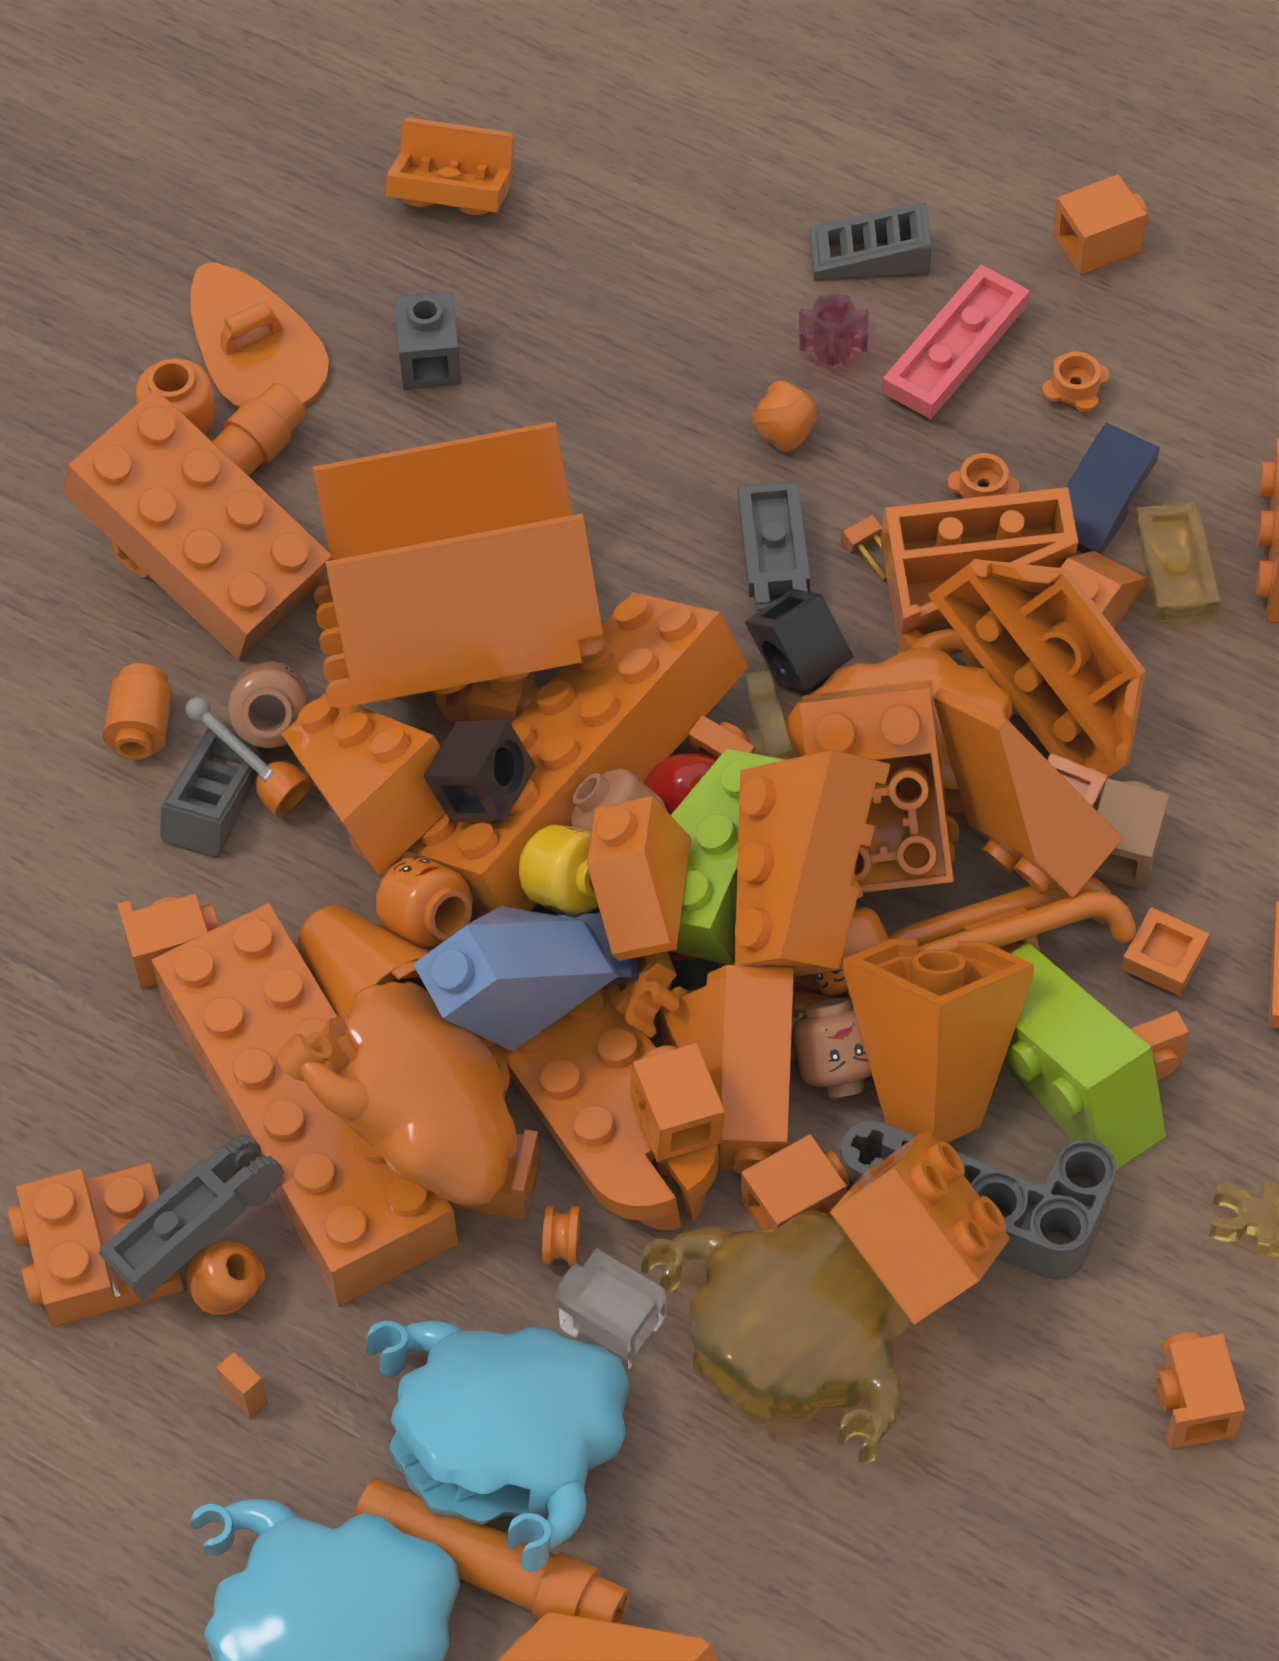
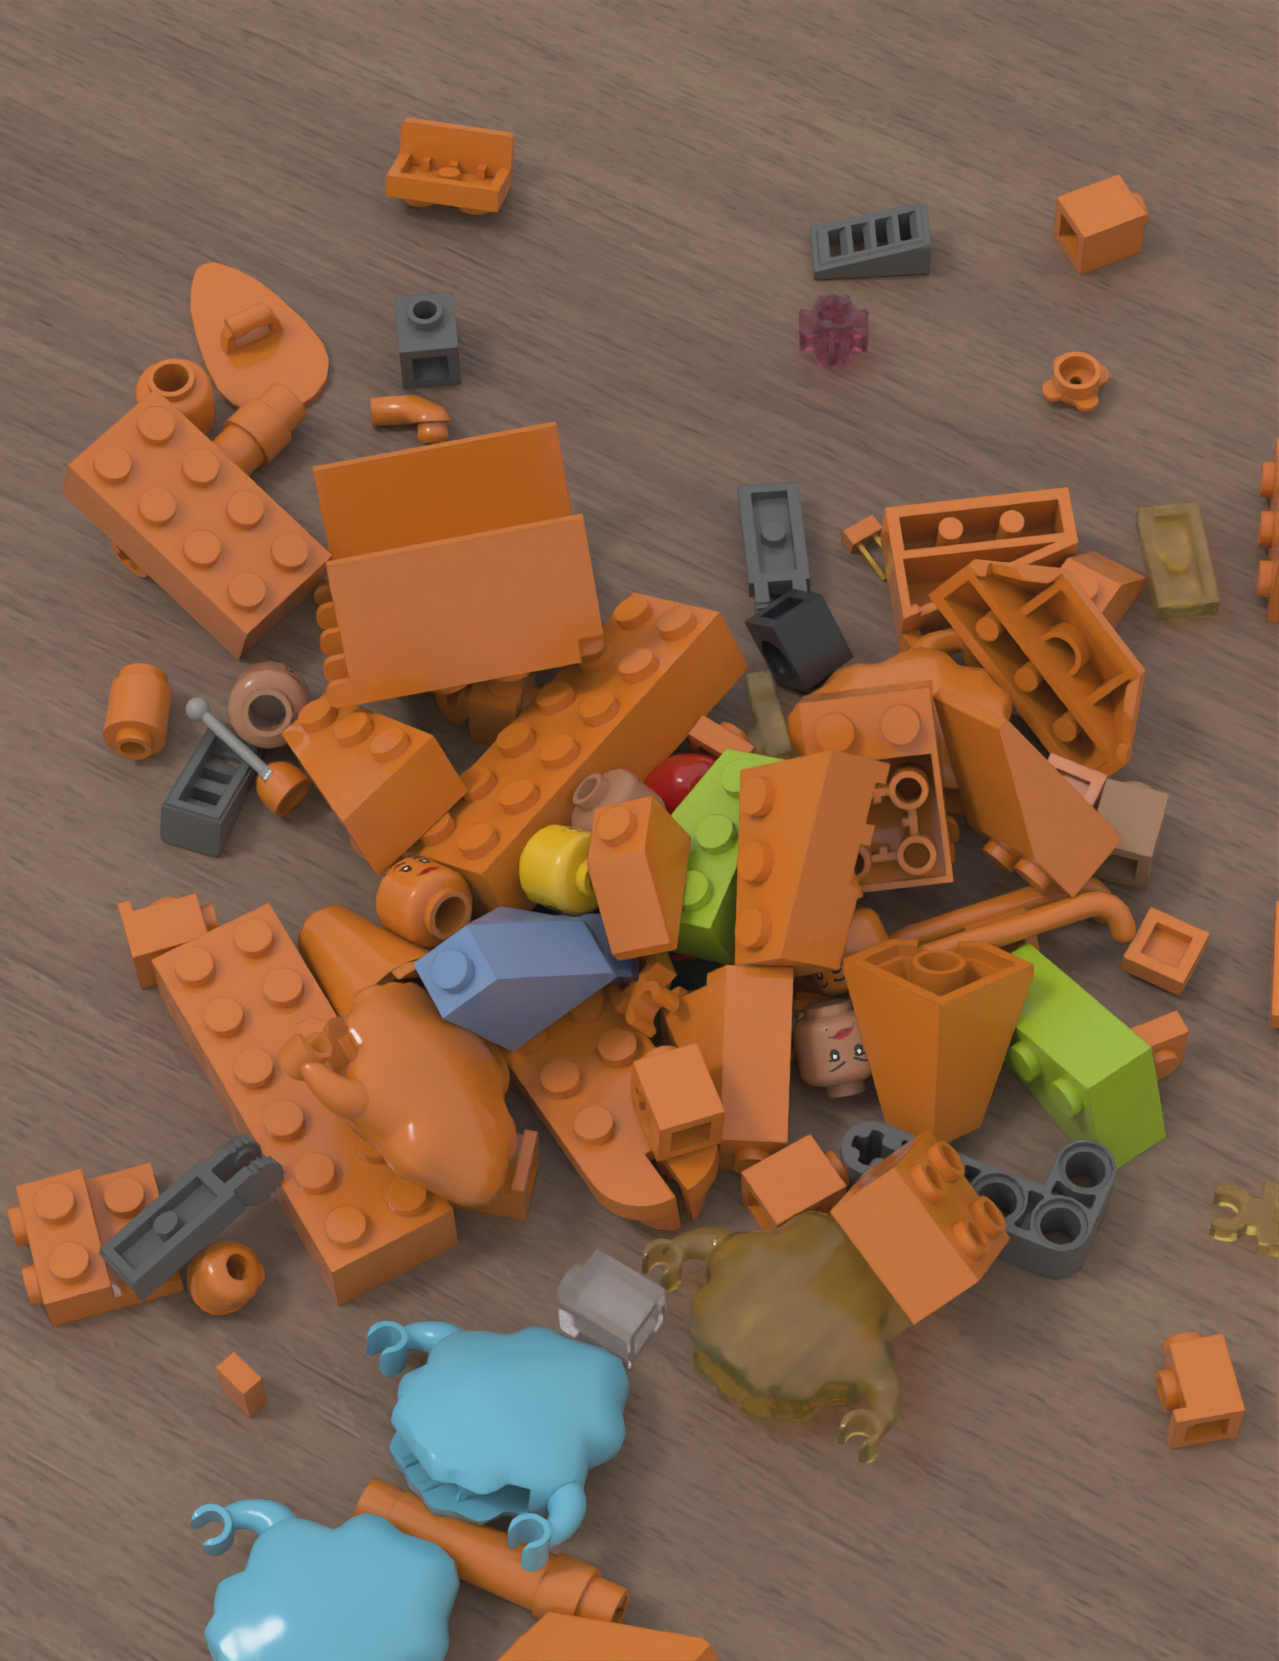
(412, 410): none -> orange arm
(479, 771): black brick -> none
(561, 1235): orange bush -> none
(785, 416): orange piece -> none
(955, 341): coral plate -> none
(982, 469): orange plate -> none
(1107, 483): dark blue slope -> none

